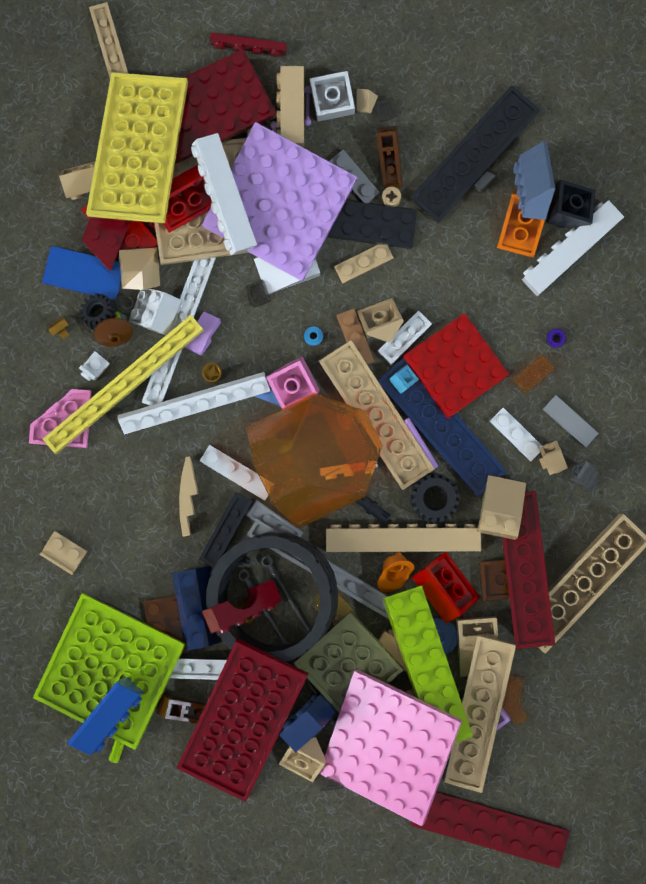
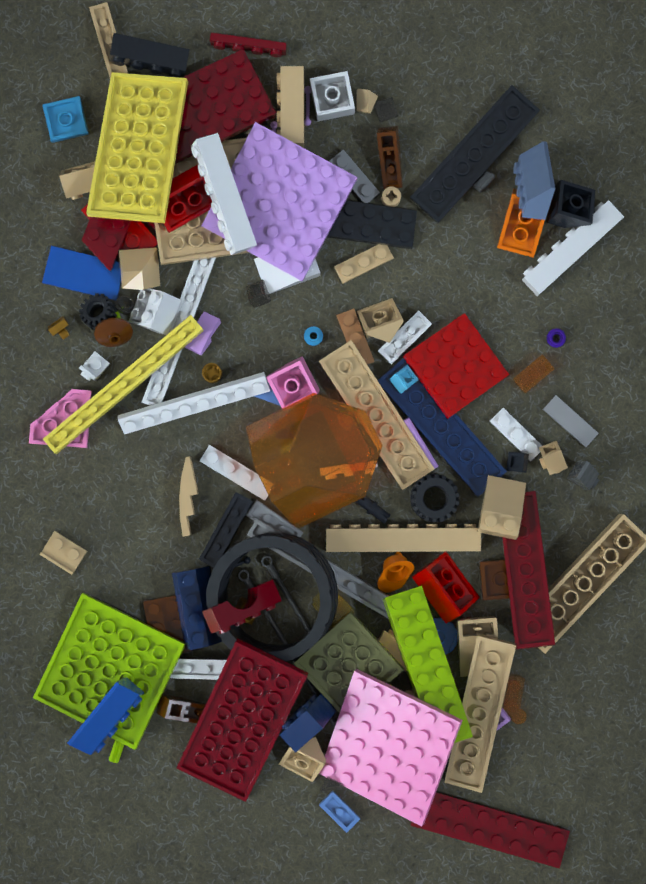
(65, 119): none -> dark azure plate
(148, 55): none -> black brick
(339, 811): none -> medium blue plate
(517, 462): none -> black plate

